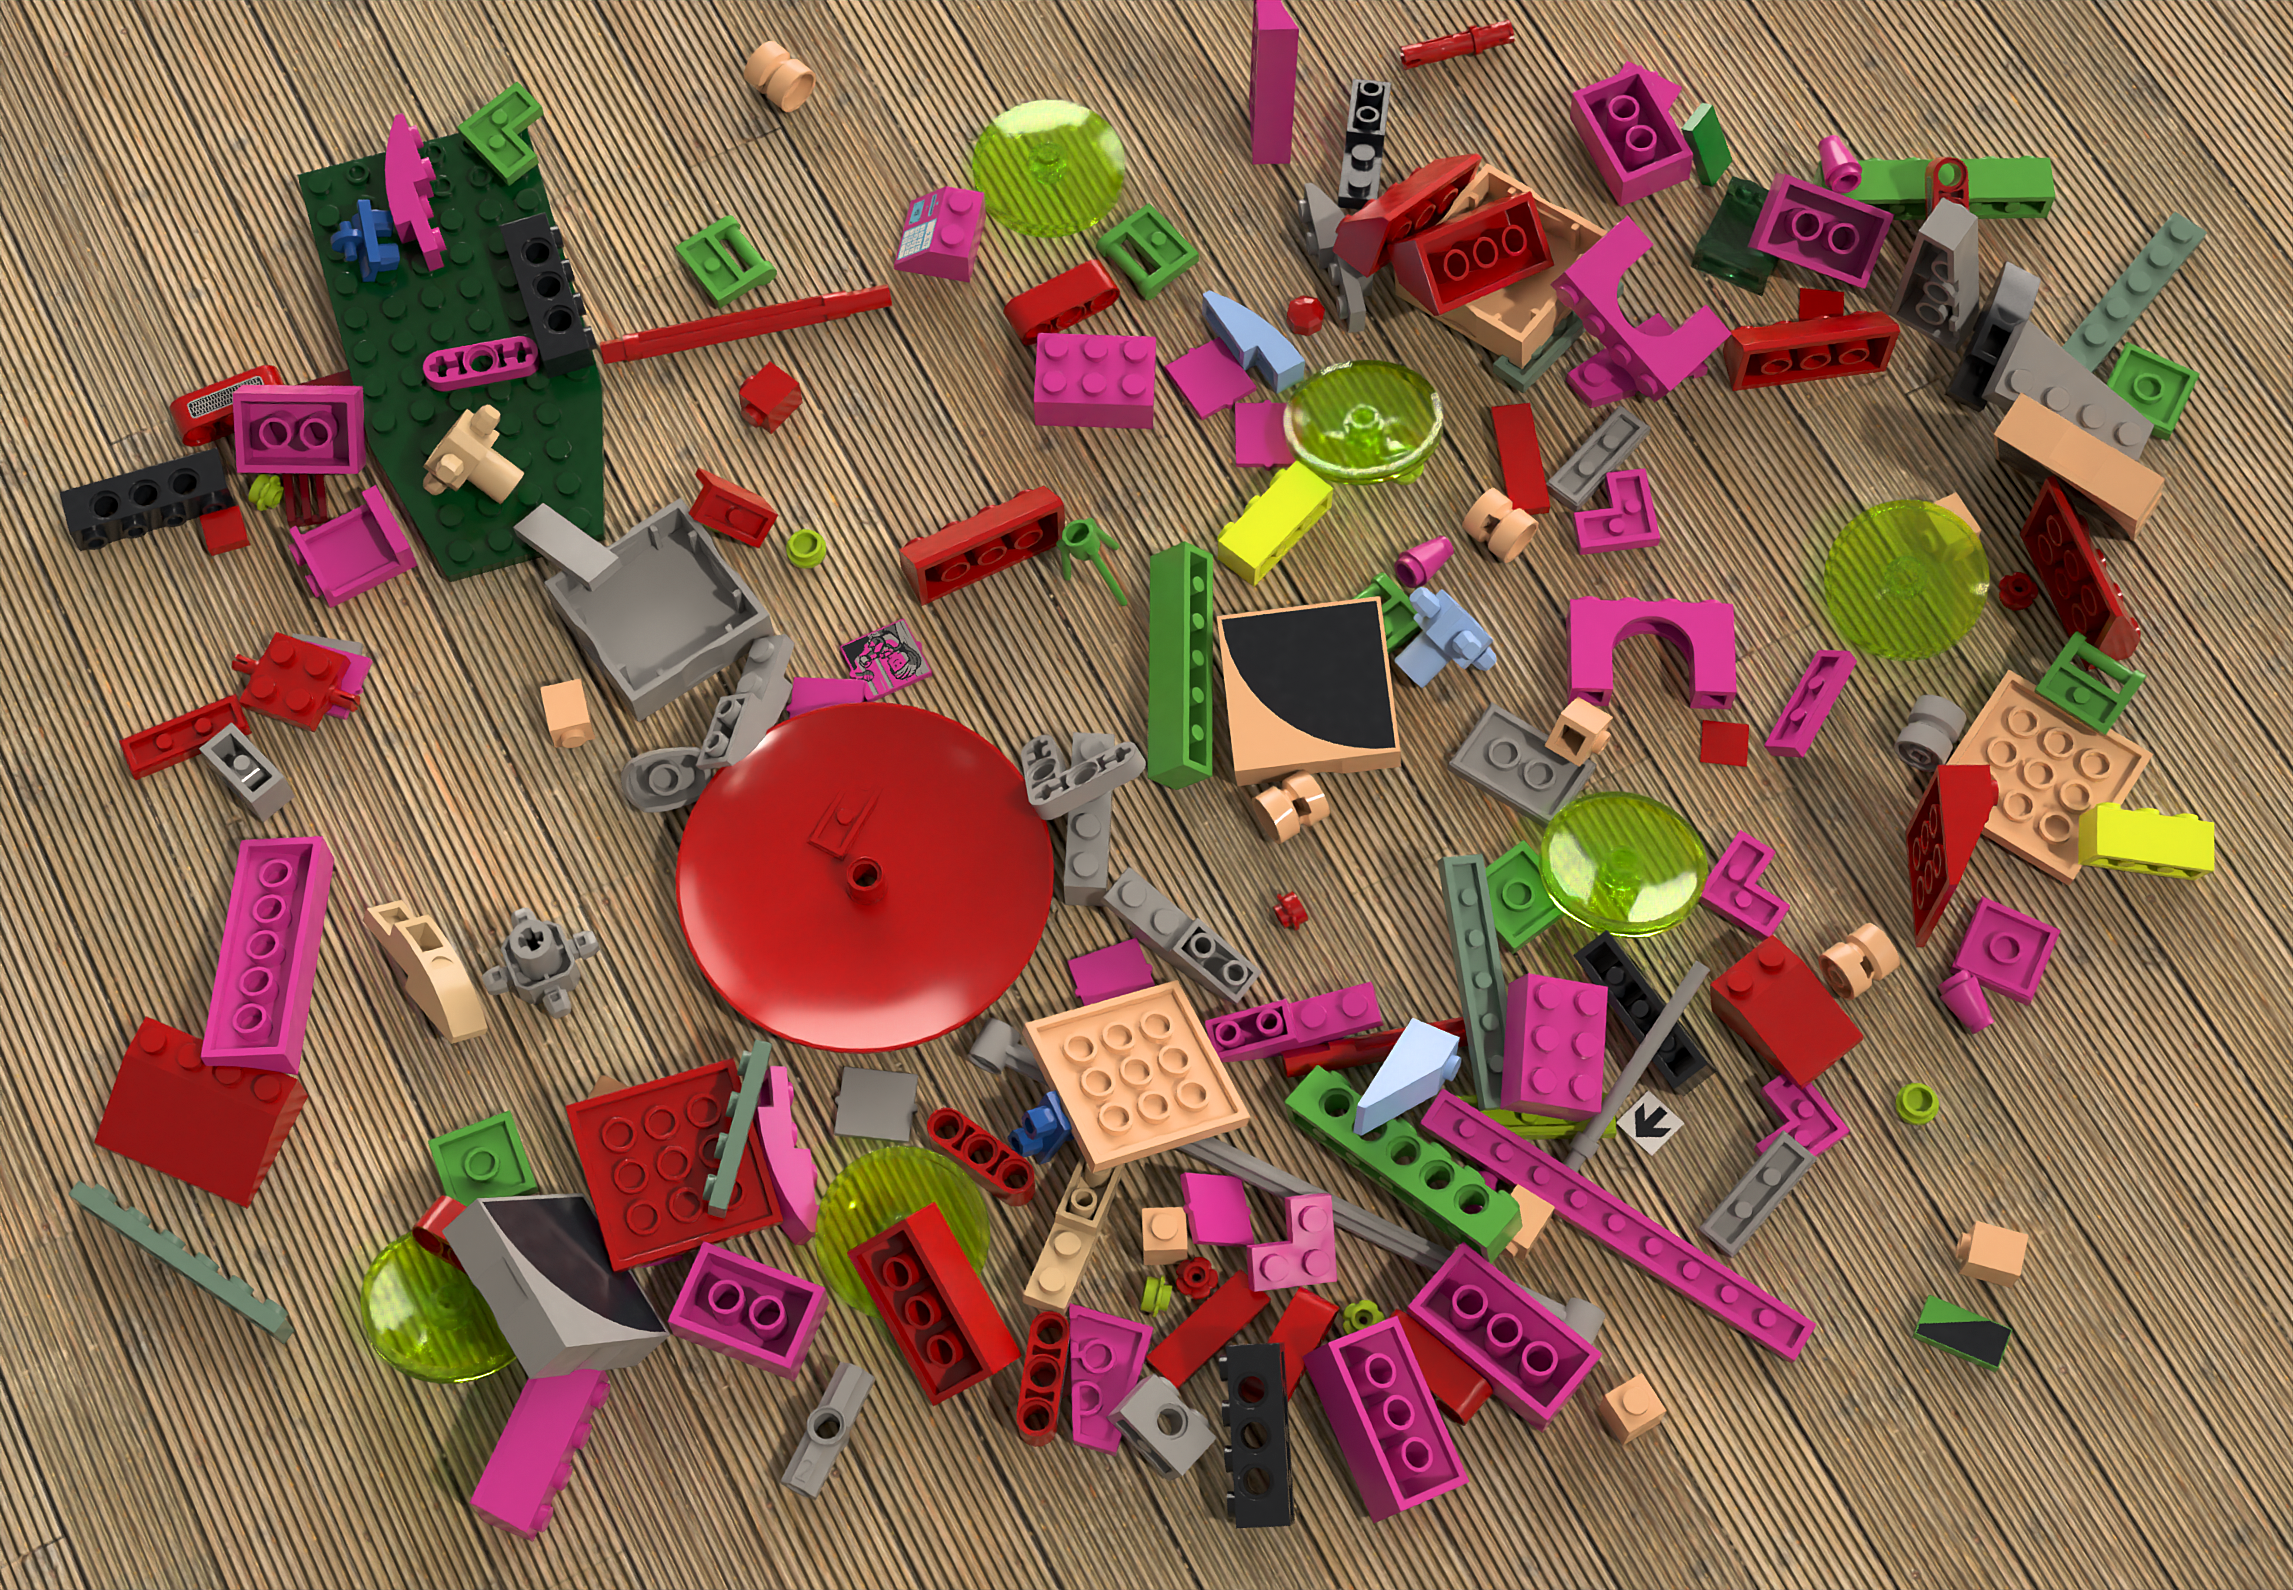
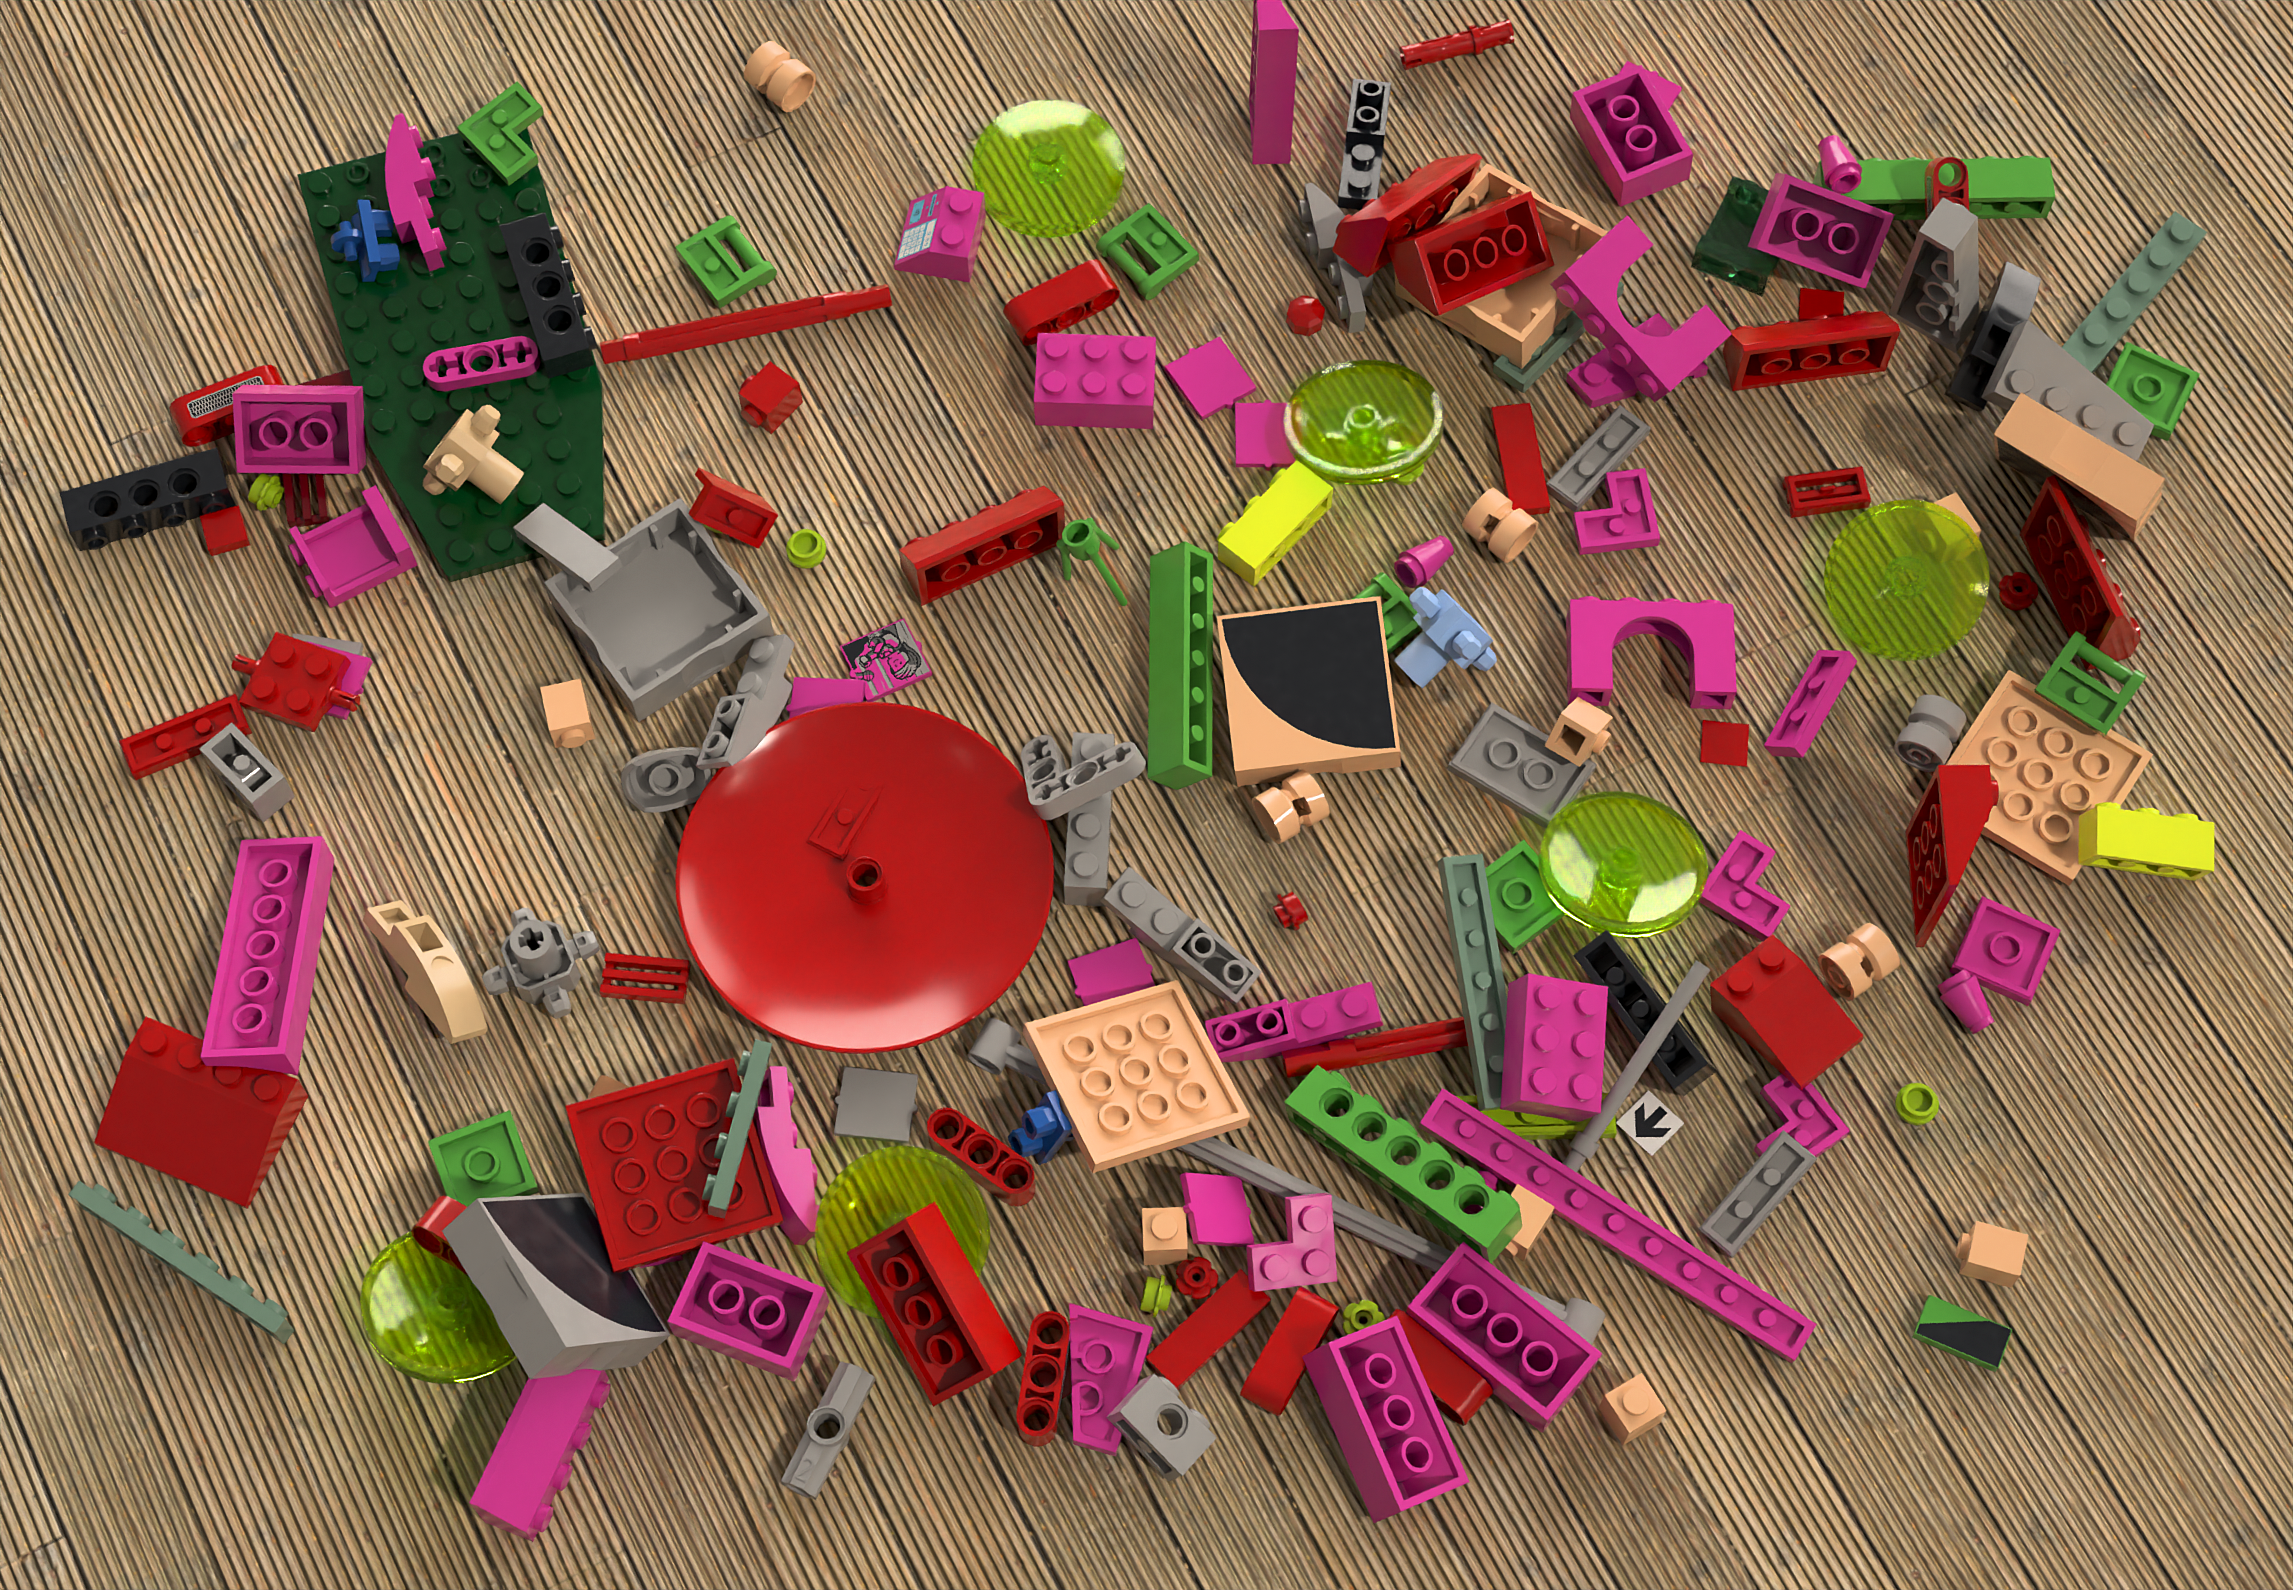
(614, 960): none -> red tile
(1072, 1237): tan slope -> none
(1254, 341): light blue slope -> none
(1275, 1505): black brick -> none
(1409, 1075): slope -> none
(1707, 144): green tile -> none
(1797, 500): none -> red tile

